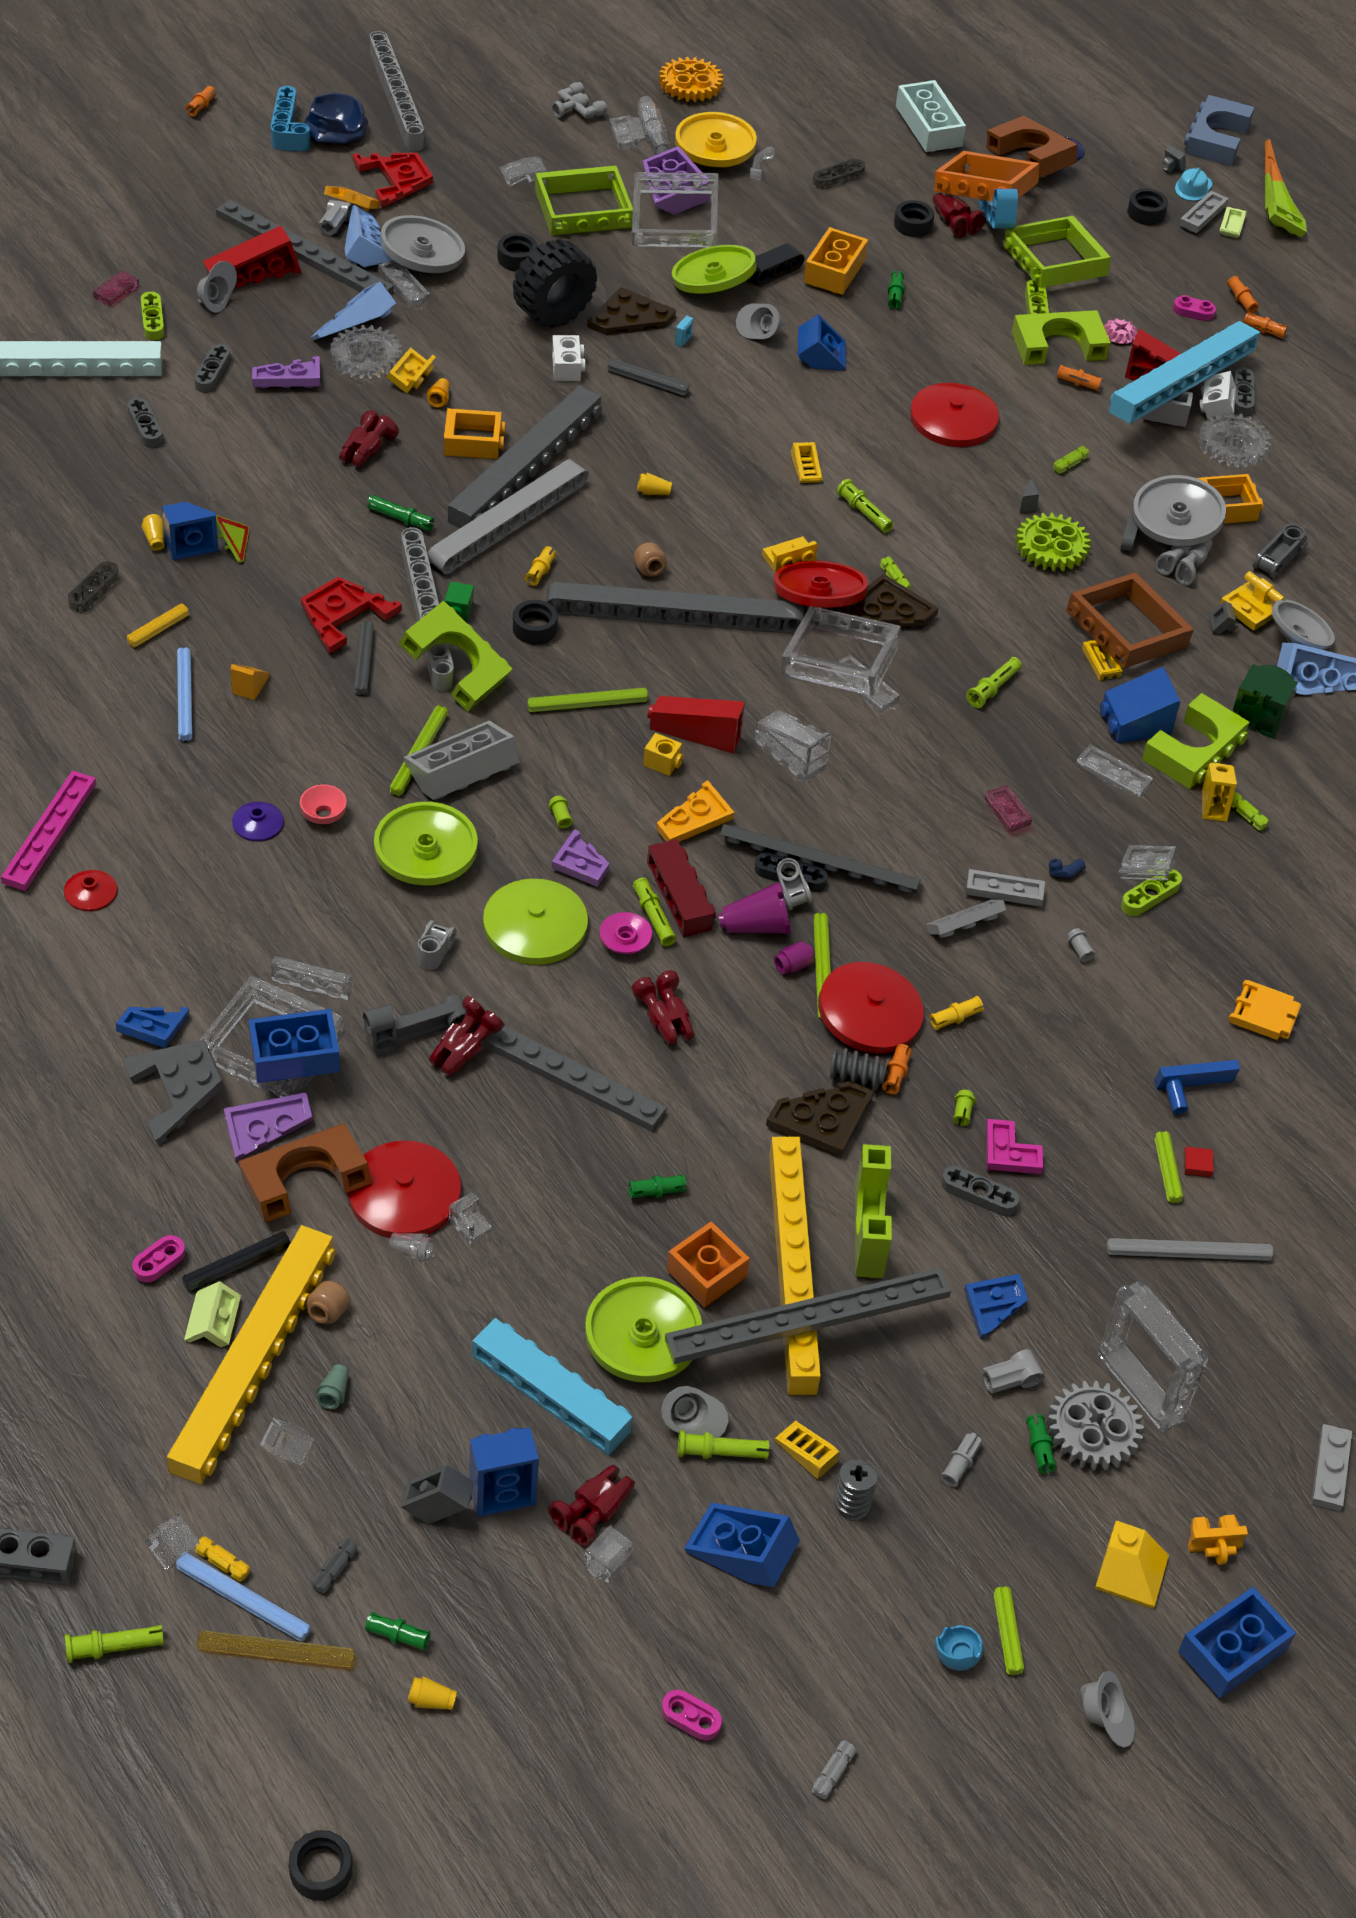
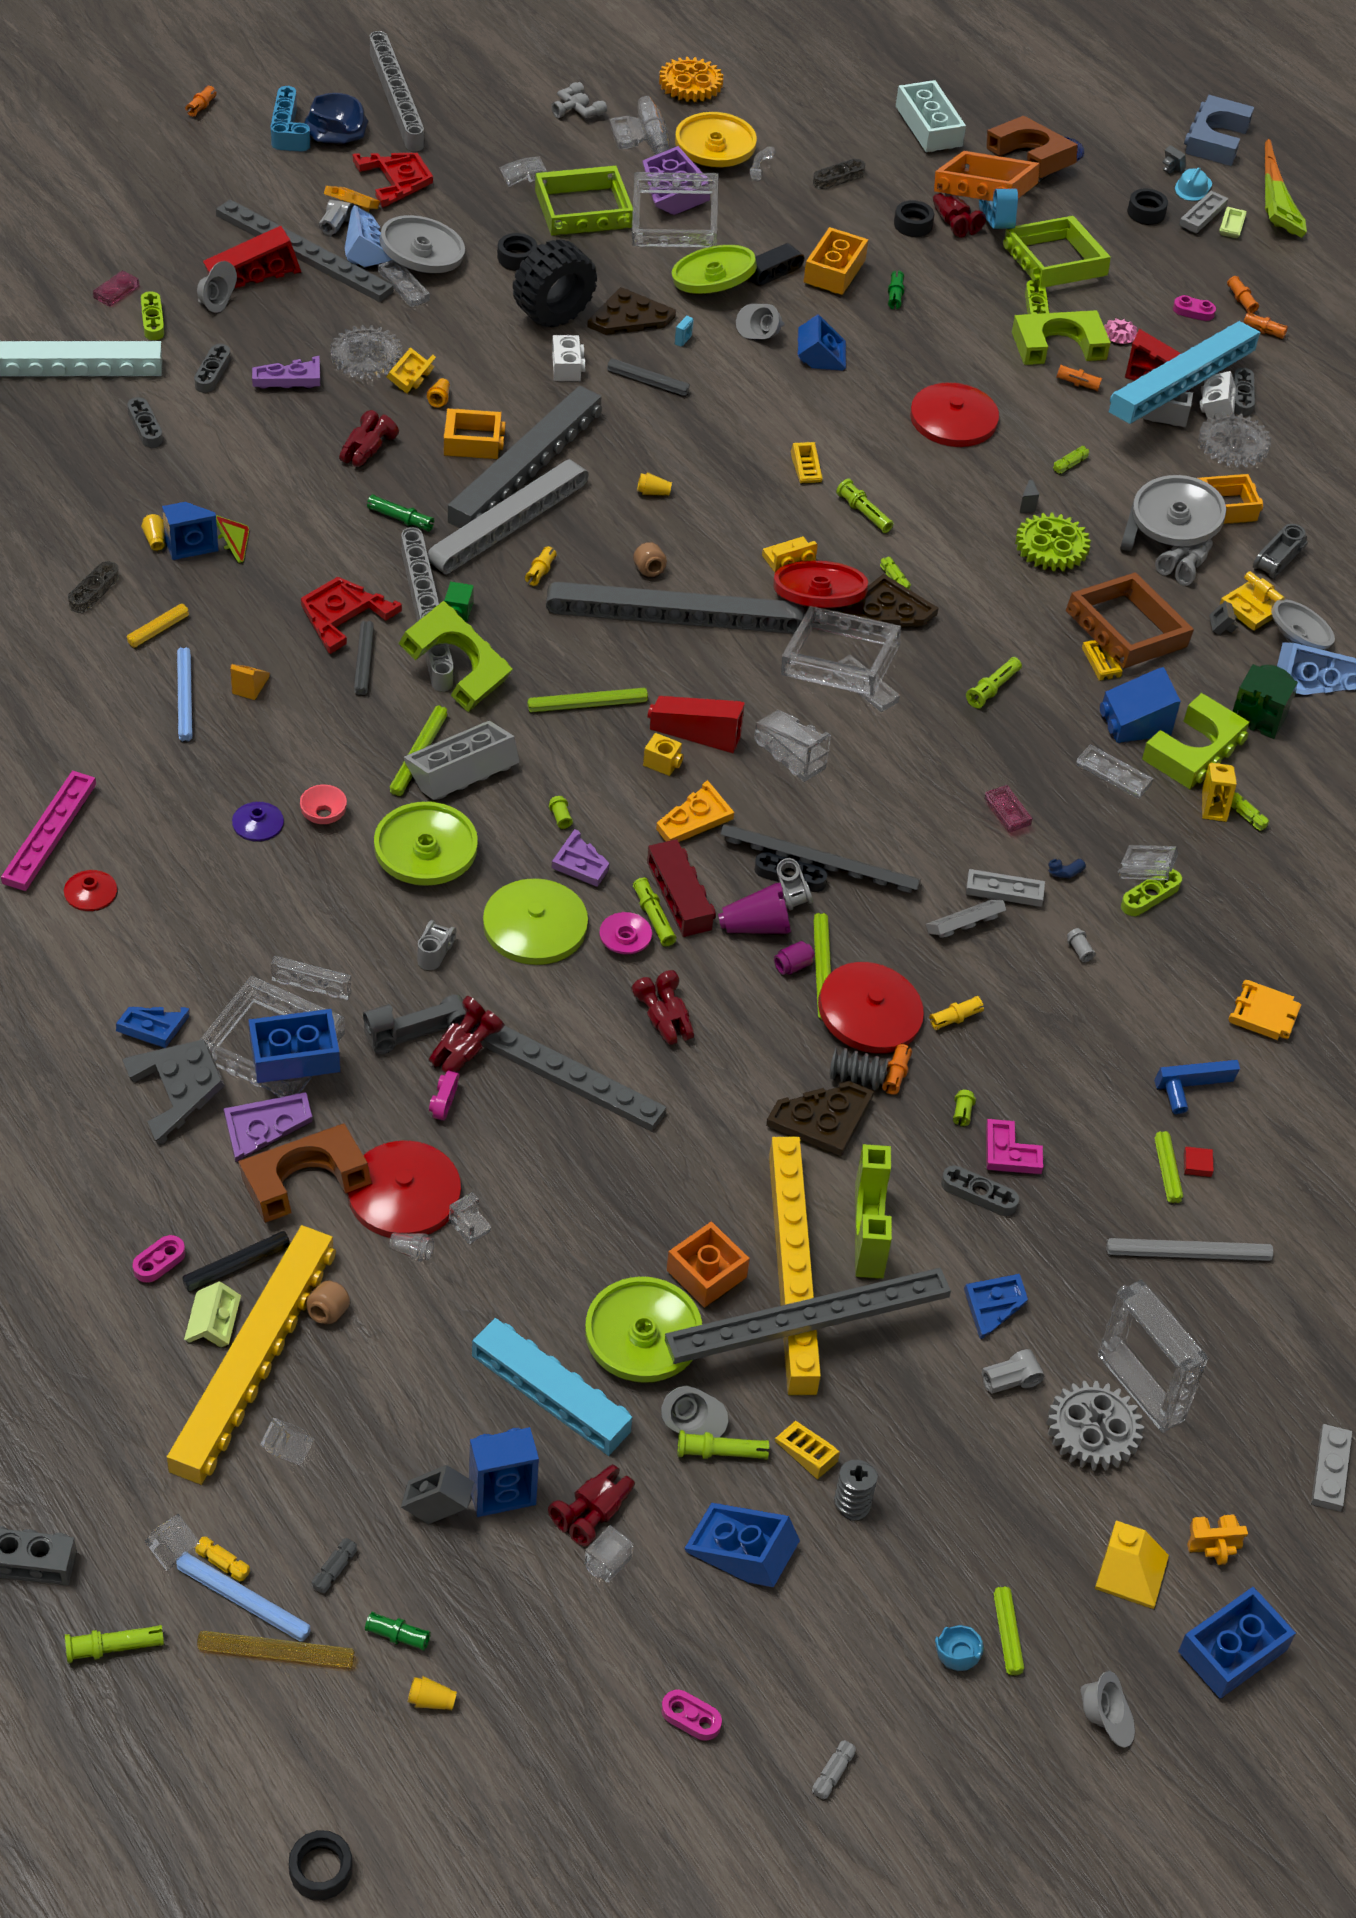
(333, 1388): sand green cone -> none
(365, 306): light blue wedge -> none
(442, 1102): none -> dark pink plate
(535, 634): black tyre -> none
(657, 1186): green pin -> none
(961, 1459): light grey axle -> none
(1041, 1444): green pin -> none

